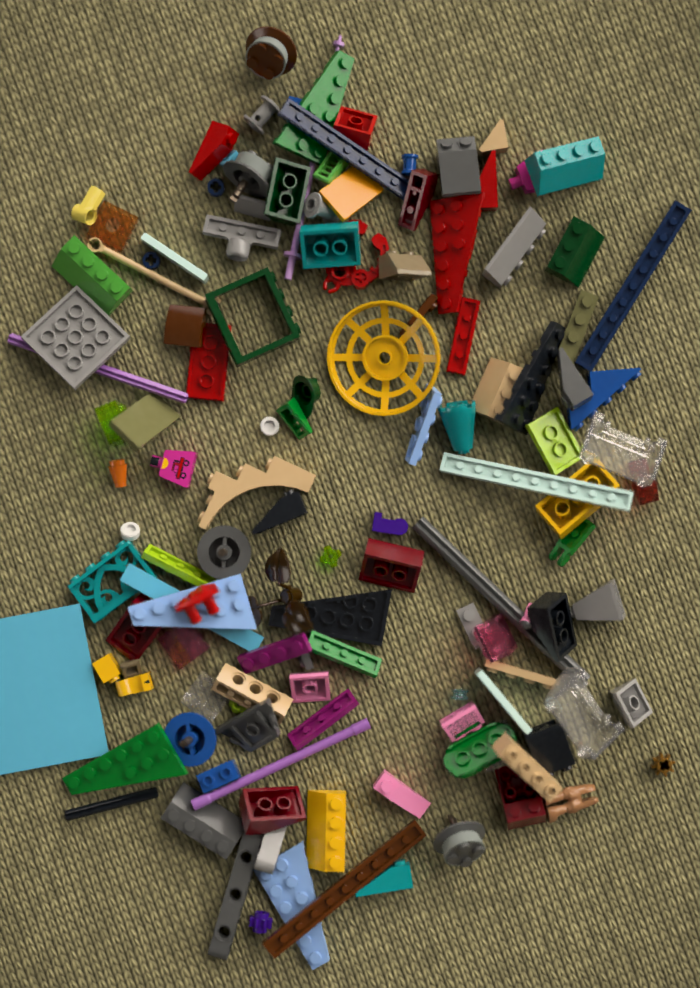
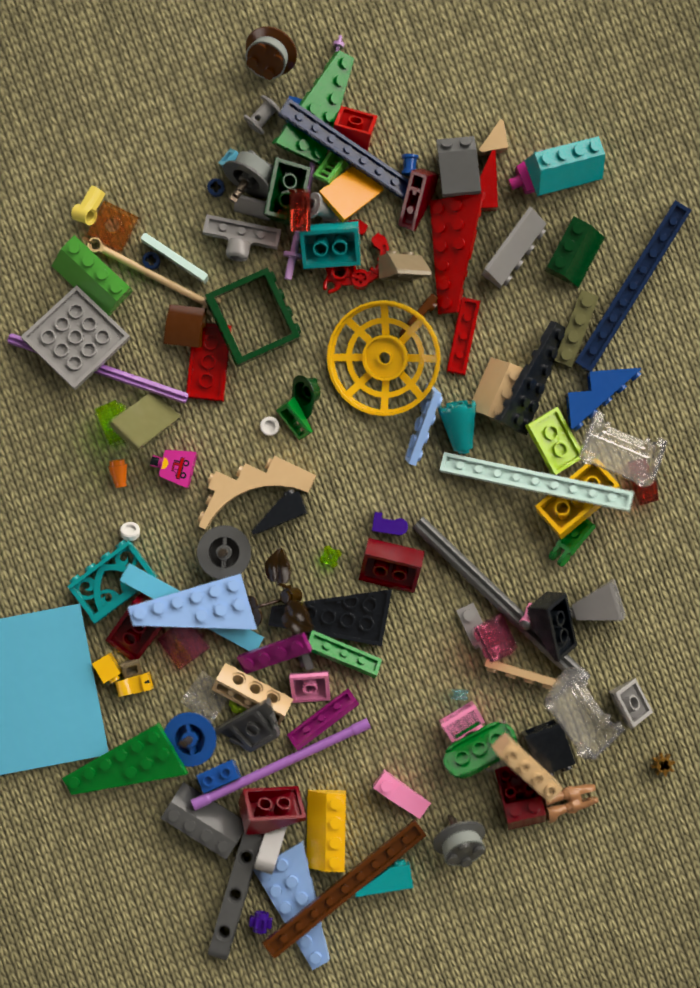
(112, 803): black axle -> none
(176, 566): lime plate -> none
(204, 594): red connector -> none
(214, 148): red slope -> none
(299, 209): none -> clear red slope
(502, 700): light aqua tile -> none
(572, 385): dark grey slope -> none

